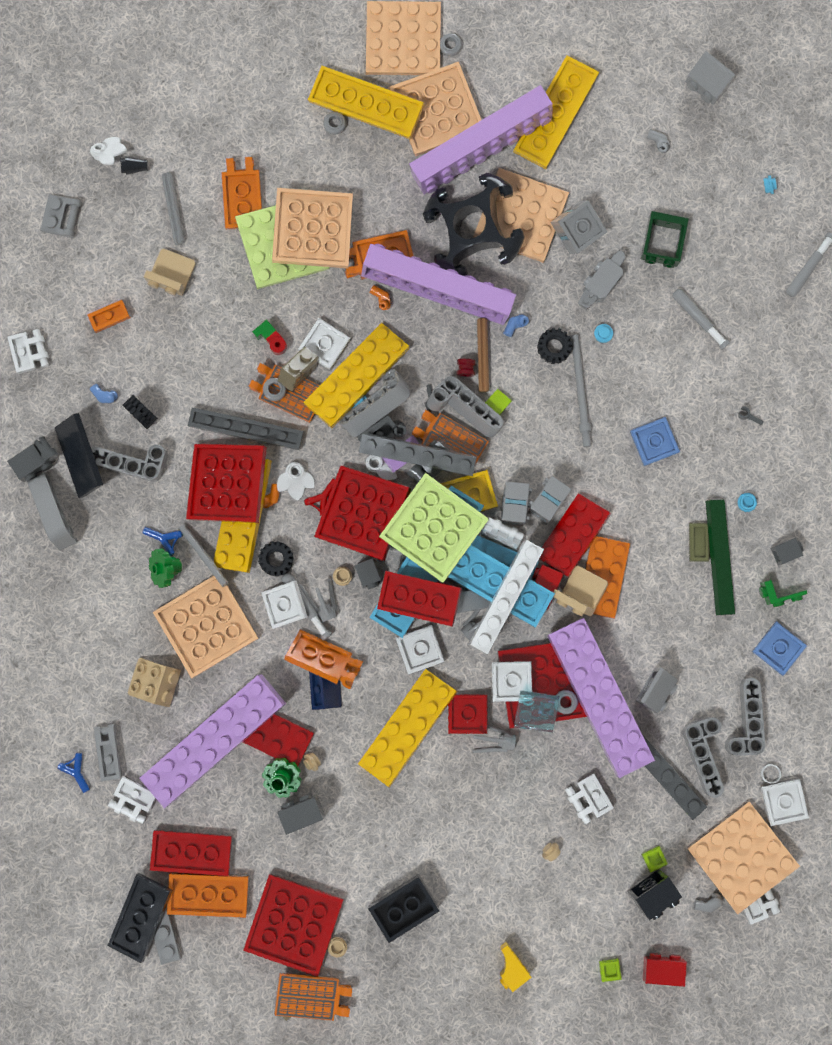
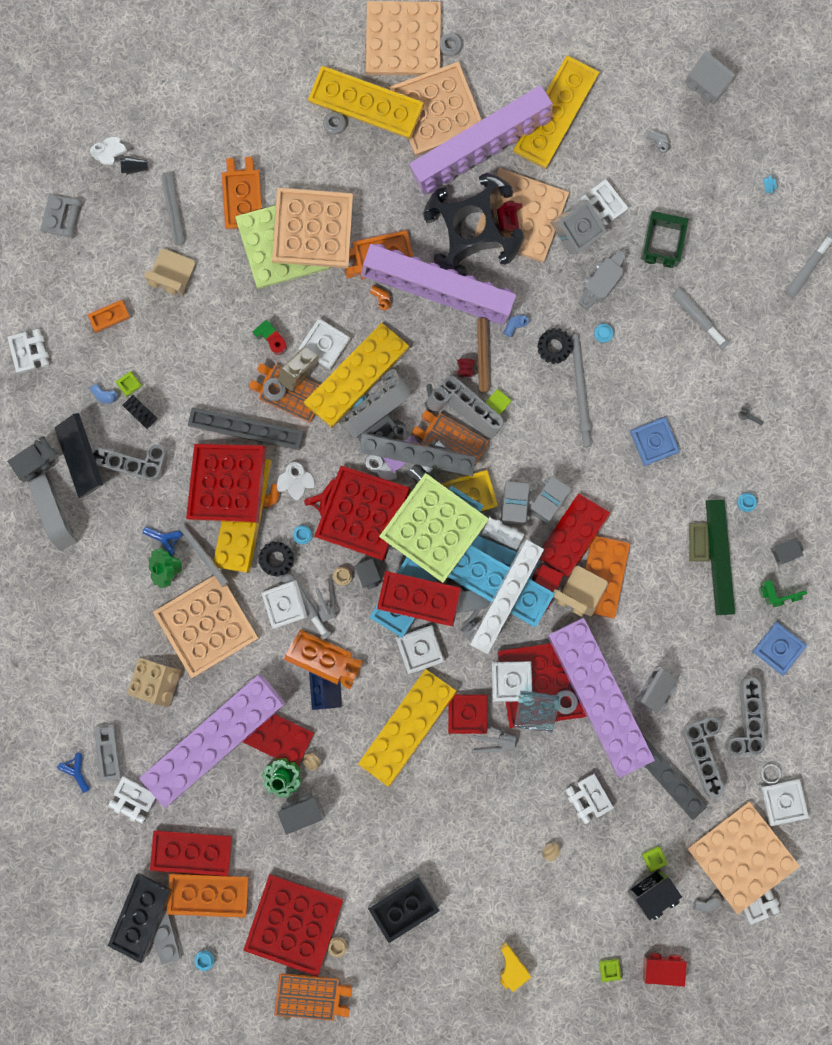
(128, 384): none -> lime tile
(204, 960): none -> medium azure plate
(302, 534): none -> medium azure plate
(508, 216): none -> dark red bracket
(608, 200): none -> white plate

